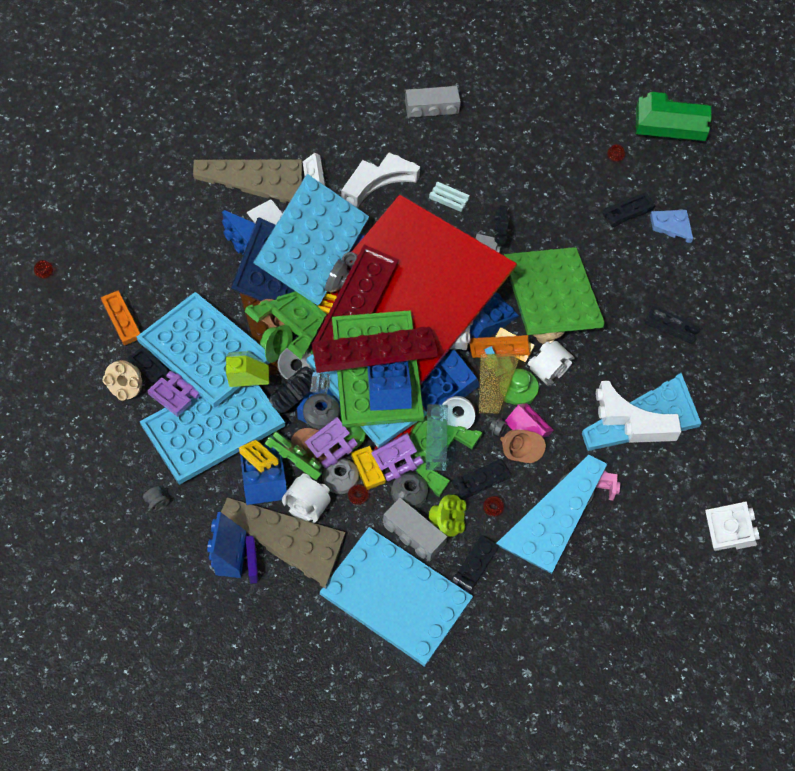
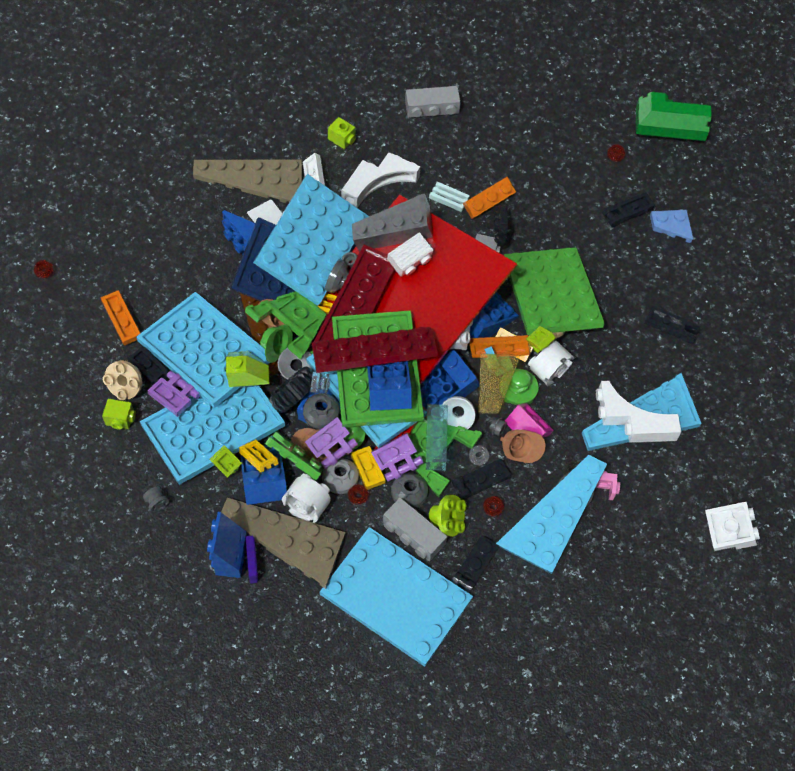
(118, 414): none -> lime brick
(225, 461): none -> lime bracket
(341, 133): none -> lime brick
(394, 224): none -> flat silver wedge
(410, 254): none -> white brick
(479, 460): none -> clear plate
(489, 197): none -> orange plate
(540, 339): none -> lime bracket

